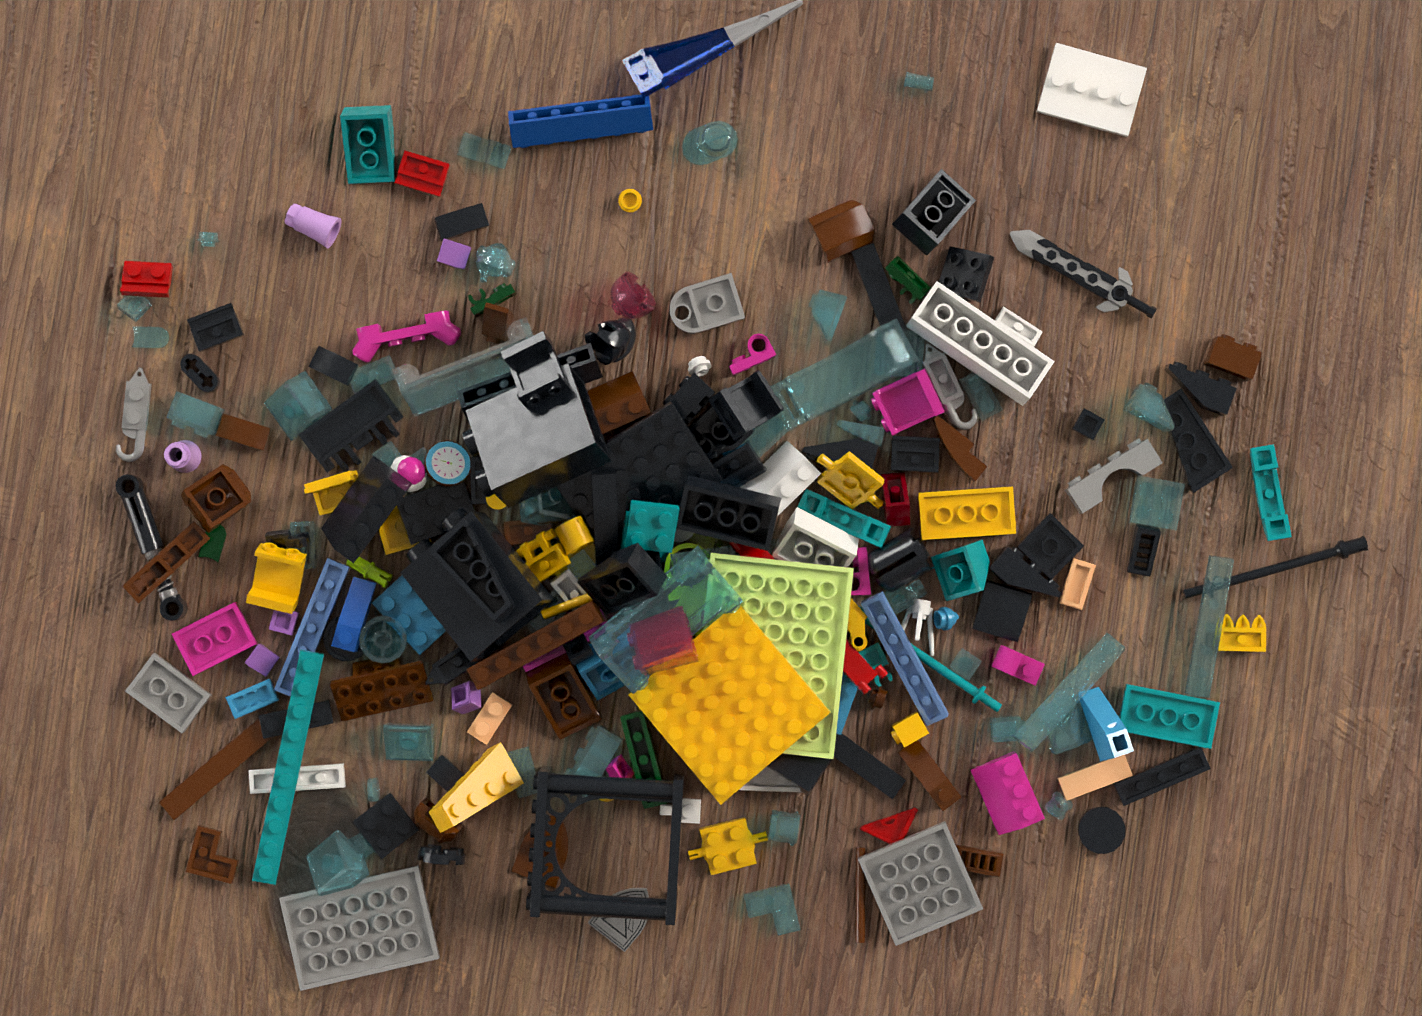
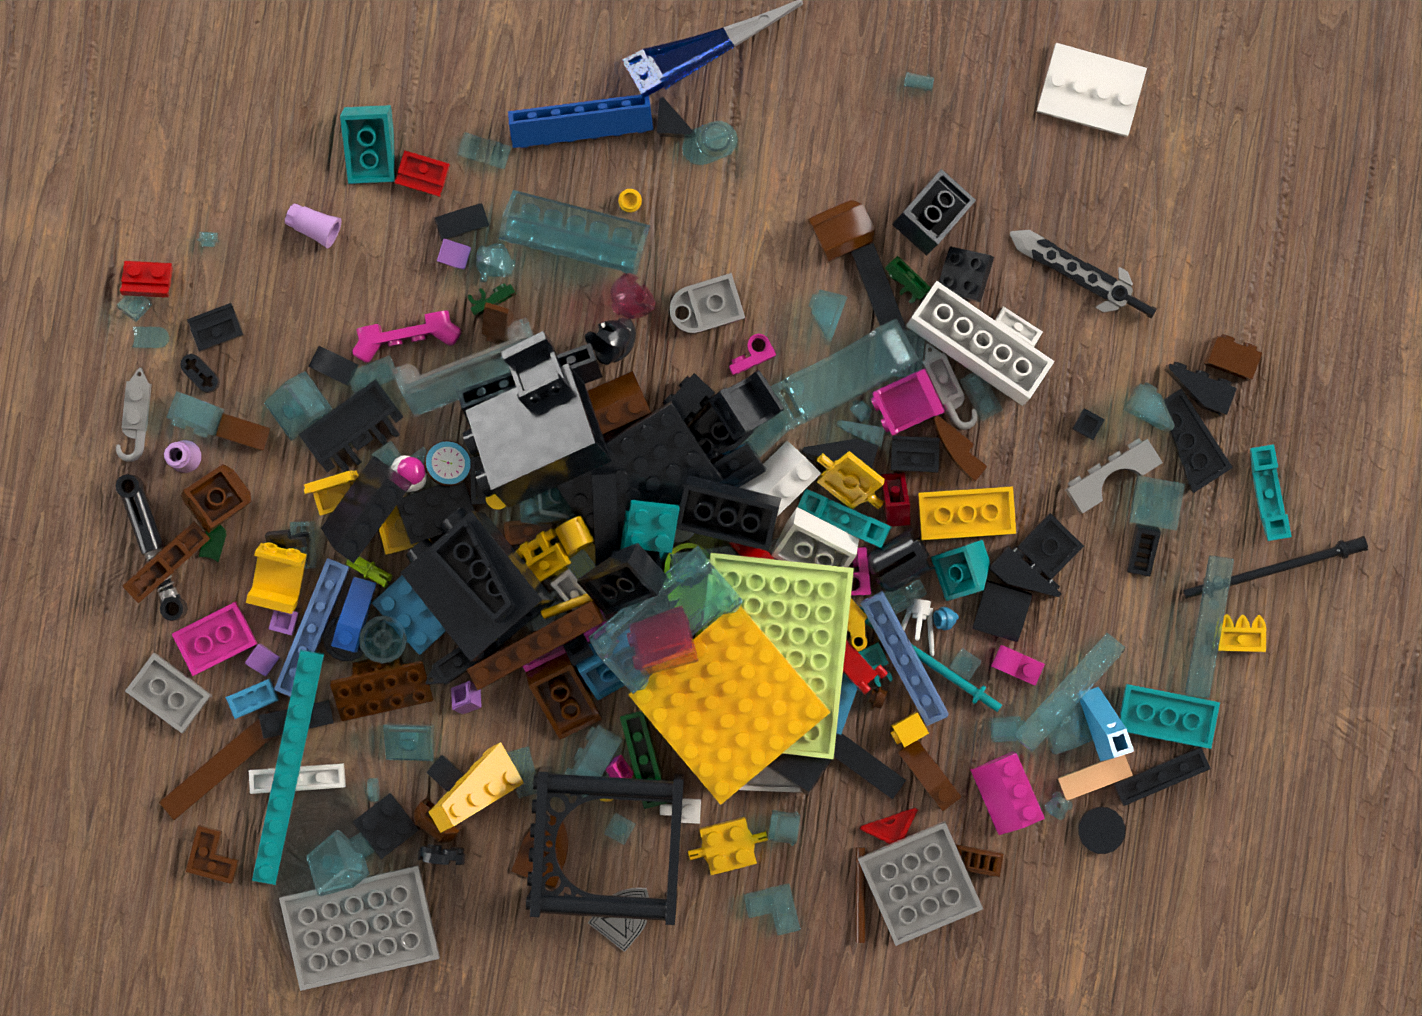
(489, 718): light nougat plate -> none
(574, 232): none -> clear light blue brick
(619, 828): none -> clear light blue plate
(670, 122): none -> black slope
(699, 366): white plate -> none
(1077, 584): light nougat tile -> none

